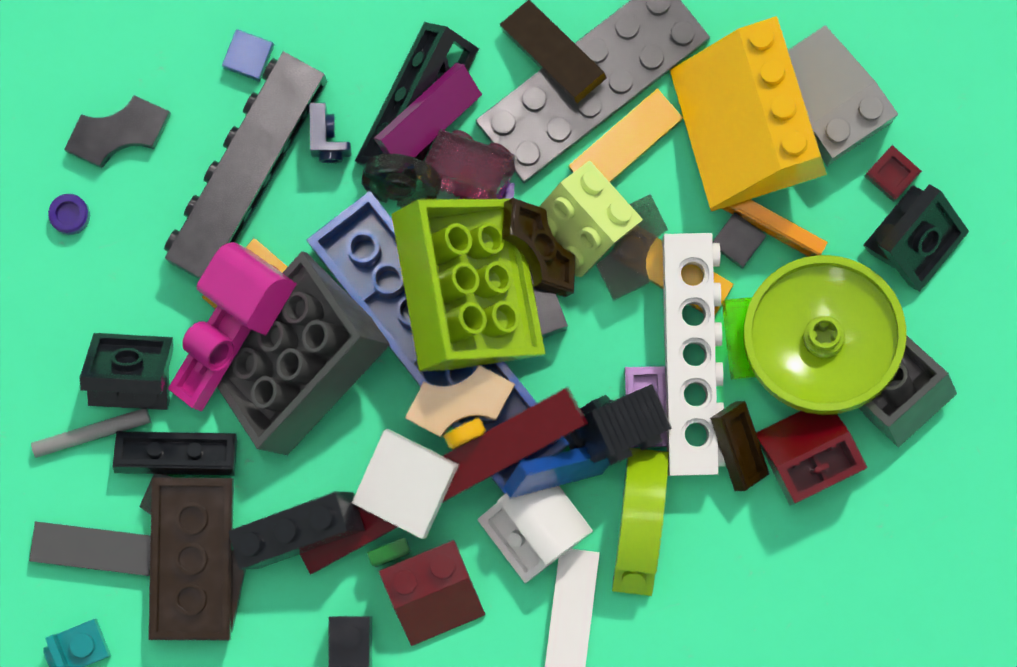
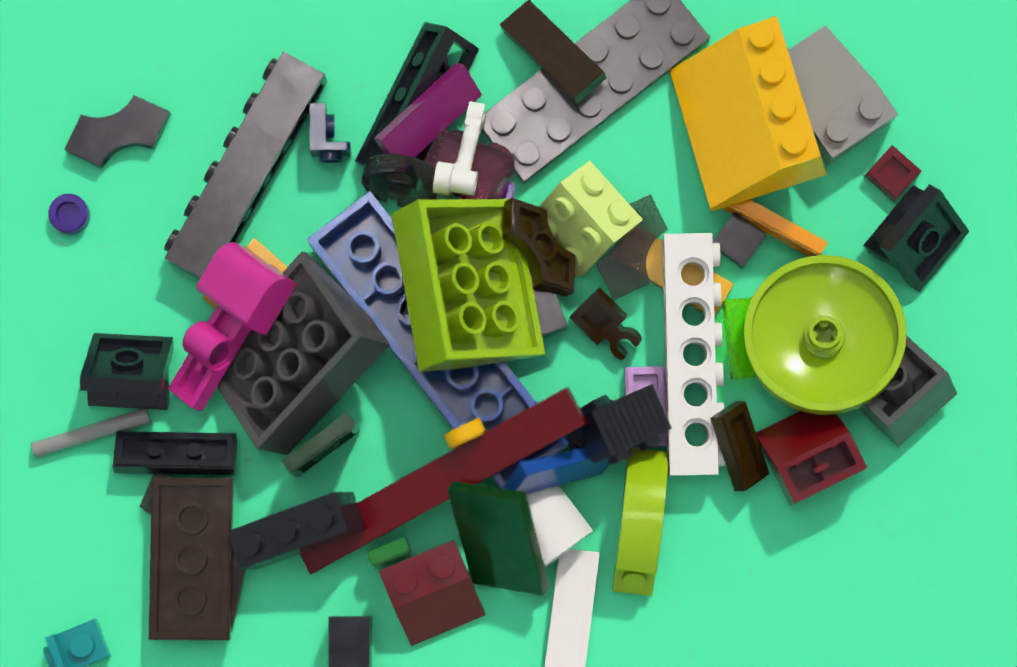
(91, 548): dark grey tile -> none
(248, 55): tile -> none
(321, 445): none -> dark green tile
(405, 483): white tile -> none
(441, 406): tan tile -> none
(458, 176): none -> white brick
(498, 537): none -> dark green tile
(601, 319): none -> dark brown plate
(631, 136): yellow tile -> none

